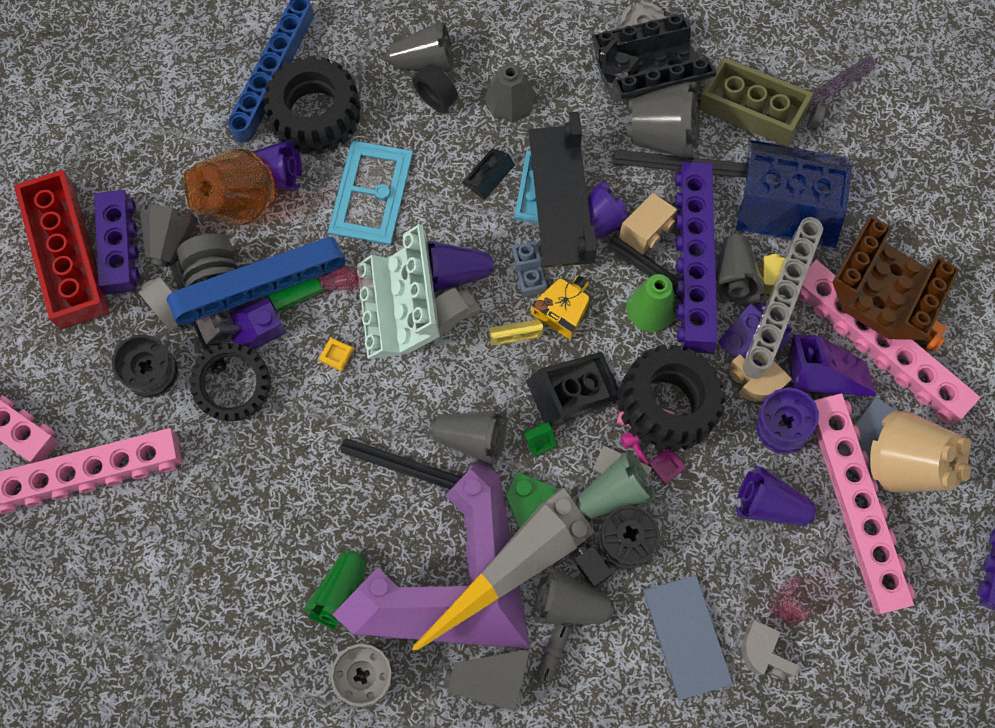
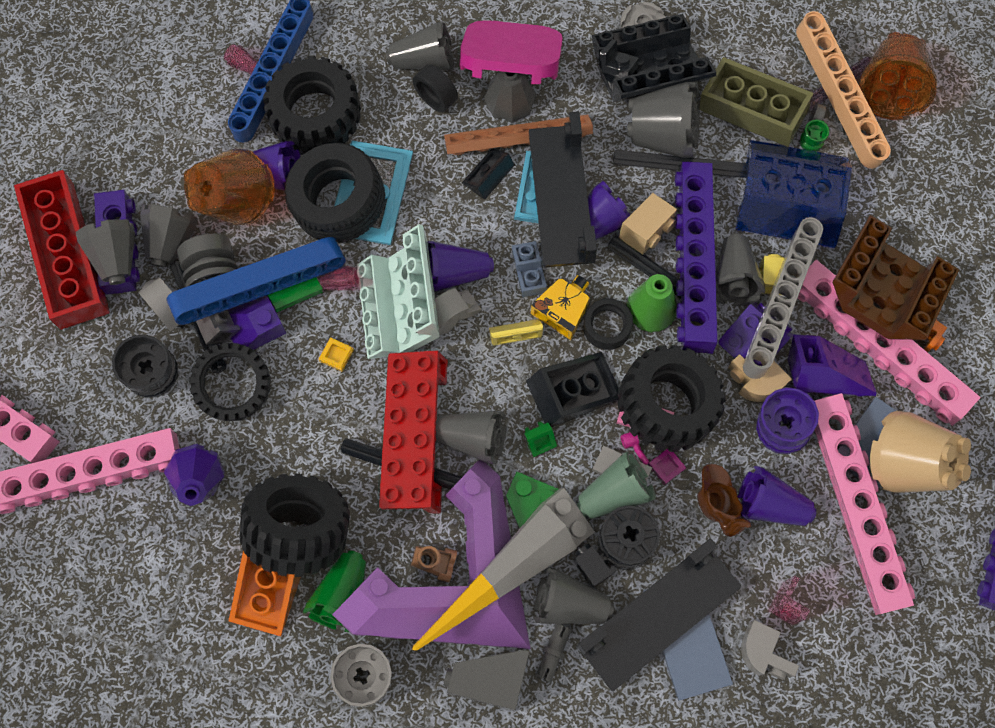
(109, 248): none -> dark grey cone
(194, 474): none -> dark purple cone
(240, 59): none -> clear pink cone
(262, 598): none -> orange slope
(289, 547): none -> black tyre
(322, 167): none -> black tyre
(411, 431): none -> red bracket
(441, 561): none -> medium nougat plate
(504, 136): none -> nougat plate
(511, 49): none -> dark pink tile
(613, 305): none -> black tyre
(659, 616): none -> black bracket
(720, 501): none -> reddish brown hair
(814, 135): none -> green wheel
(841, 101): none -> light nougat beam
(899, 77): none -> clear orange cone

